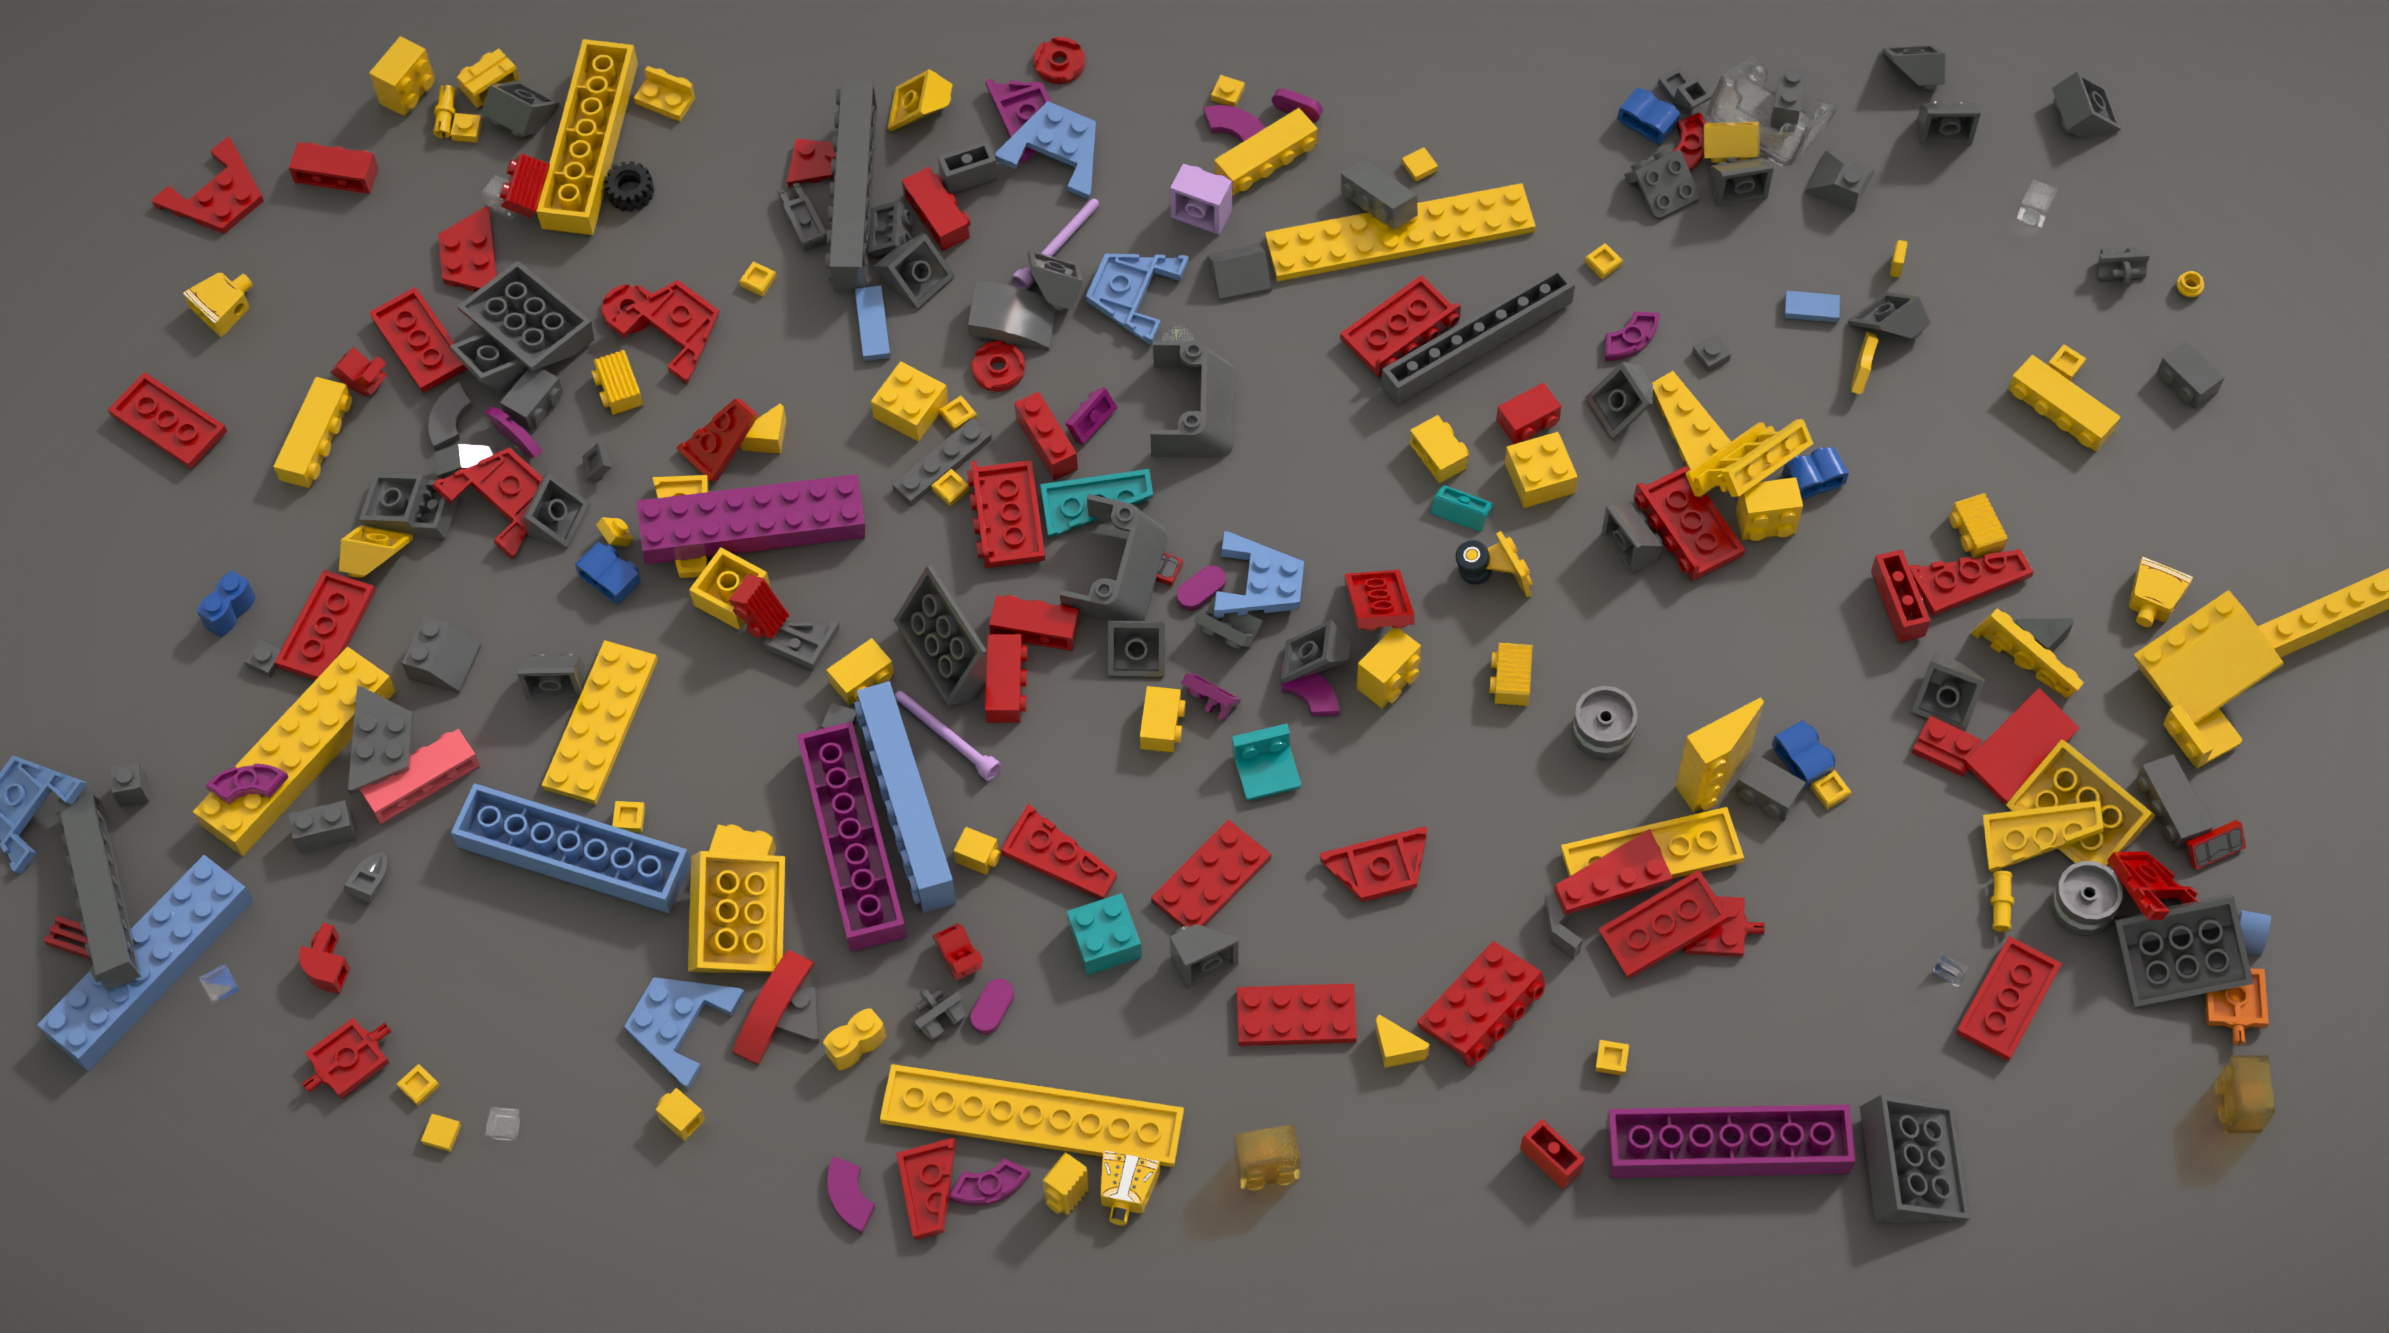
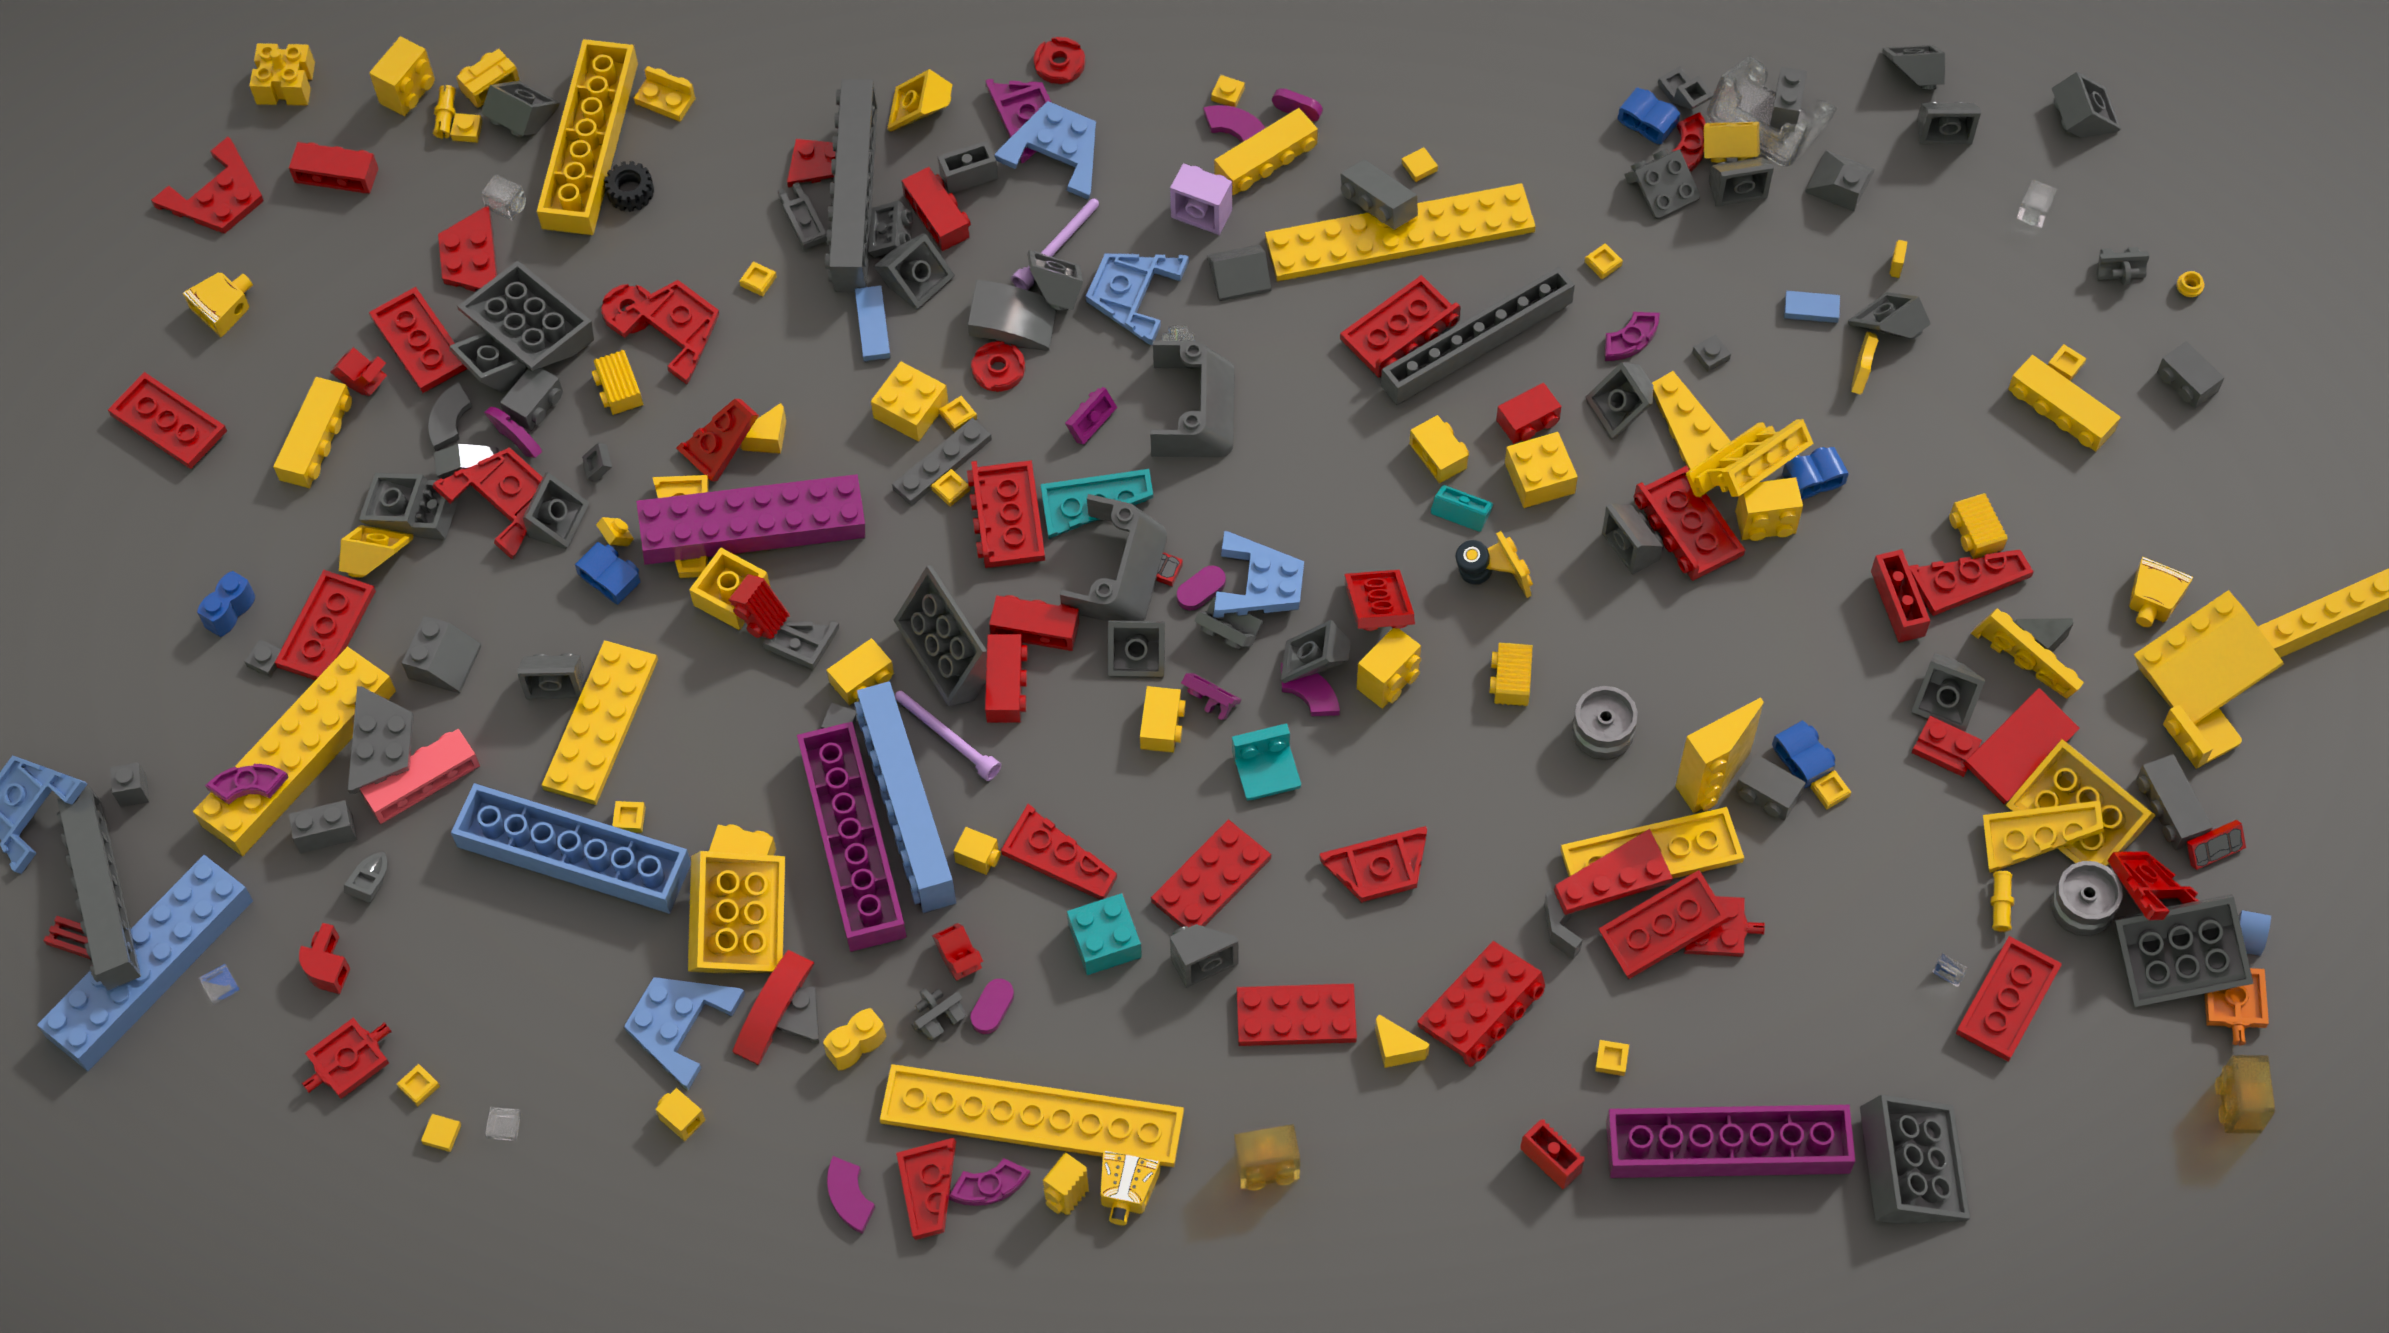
(282, 74): none -> yellow brick
(524, 185): red brick -> none
(1046, 436): red brick -> none

